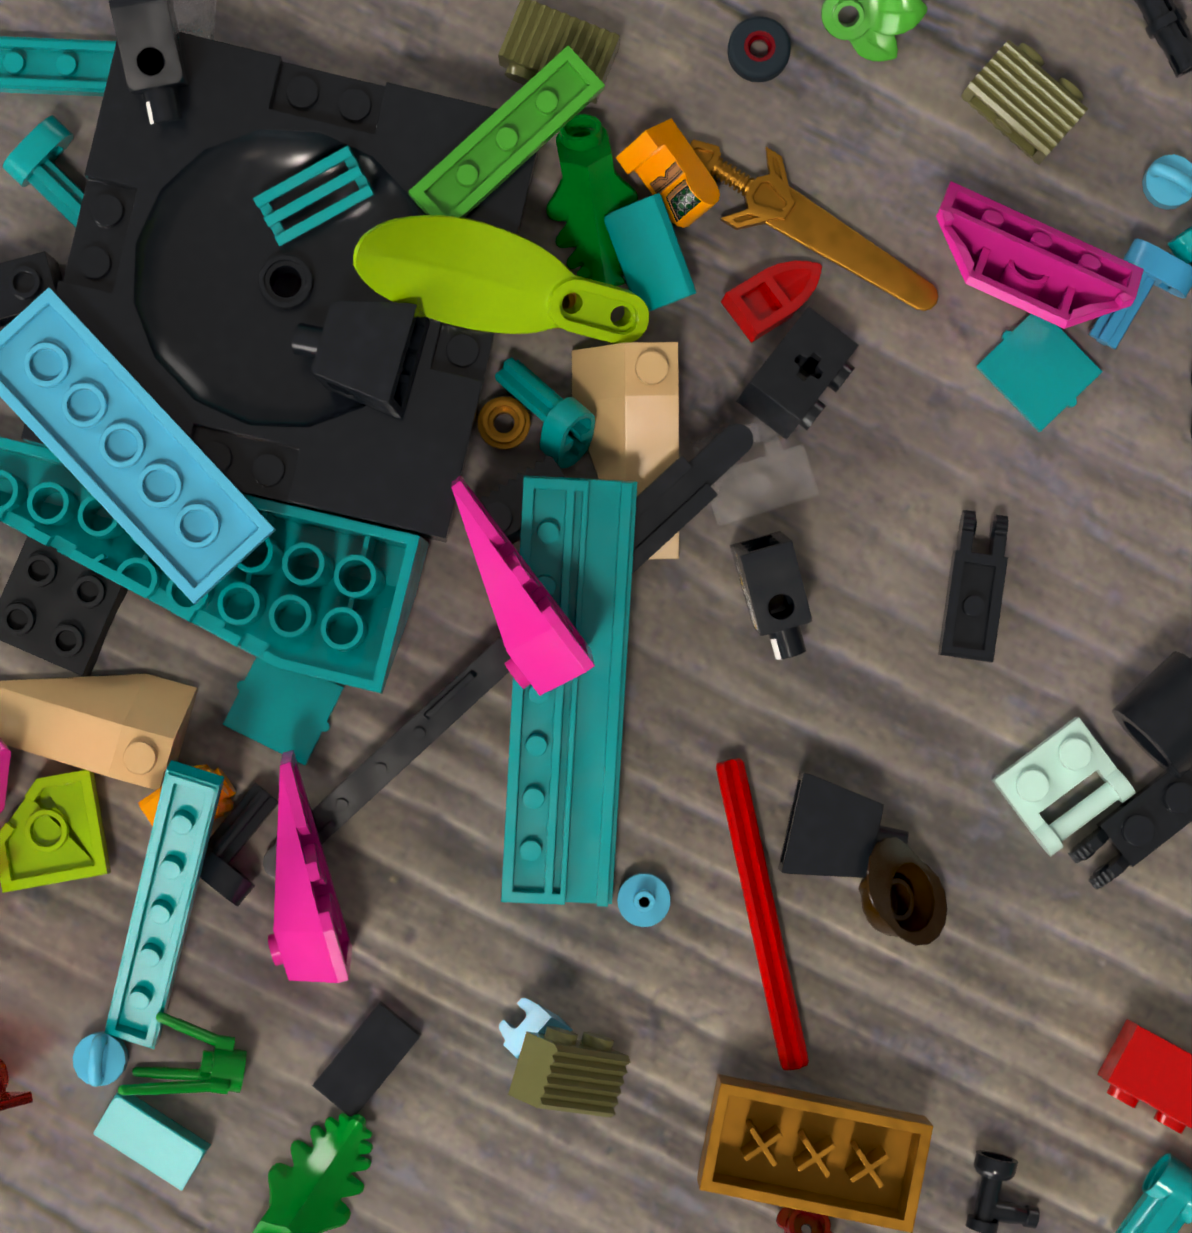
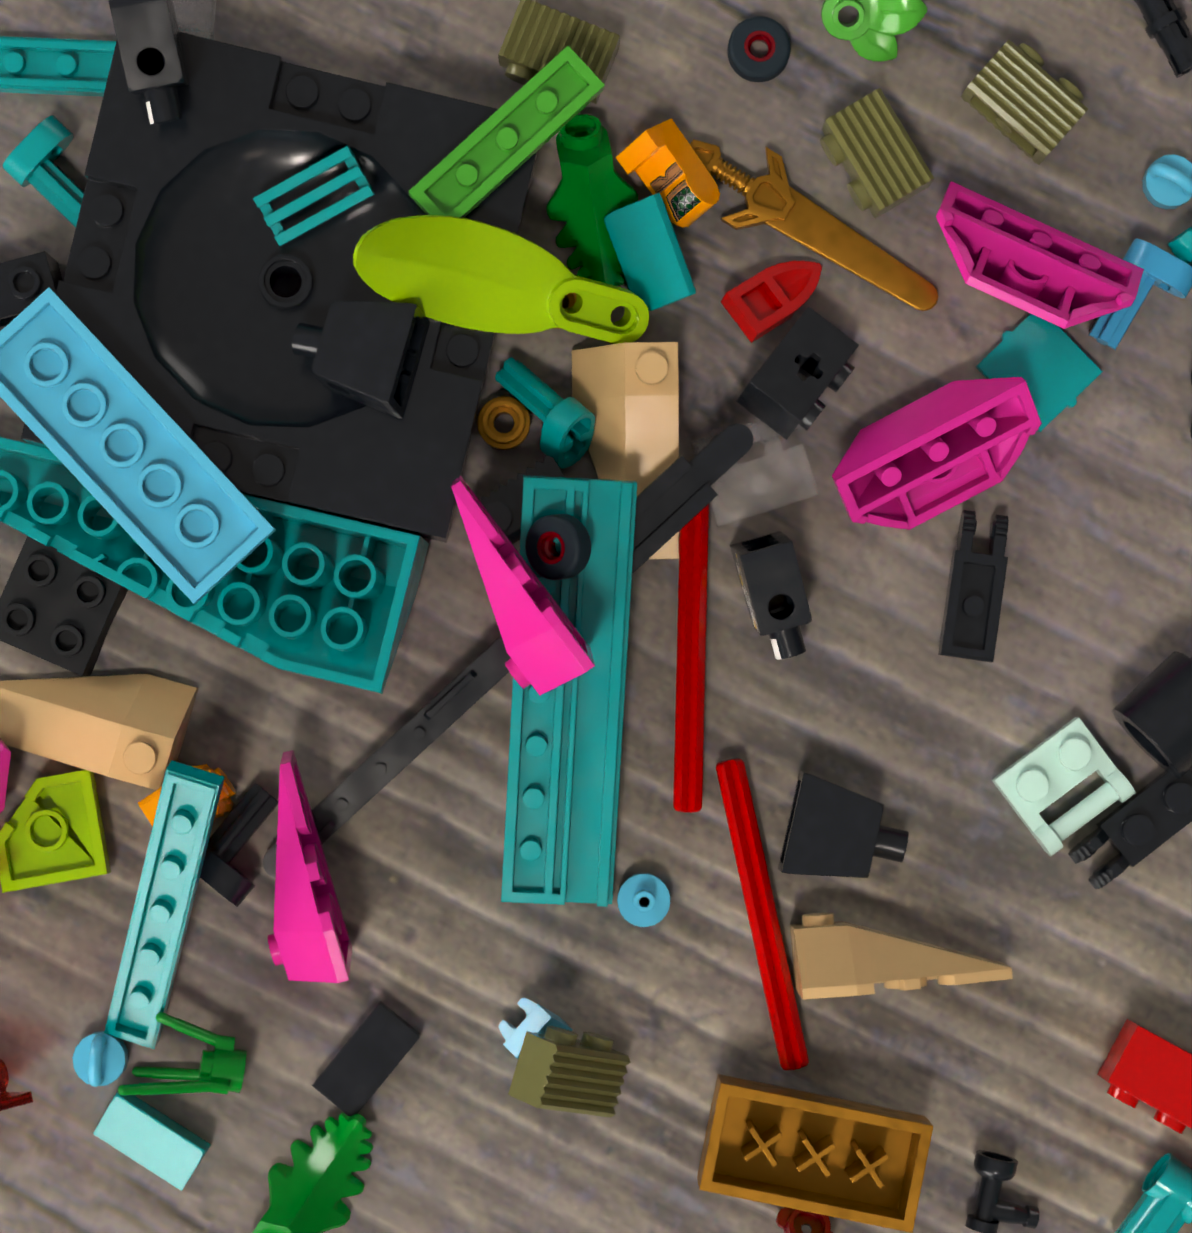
(283, 709): teal piece -> none
(574, 546): none -> black wheel
(691, 664): none -> red axle
(849, 959): none -> tan wedge
(875, 154): none -> olive brick
(902, 894): dark brown piece -> none
(936, 452): none -> dark pink wedge

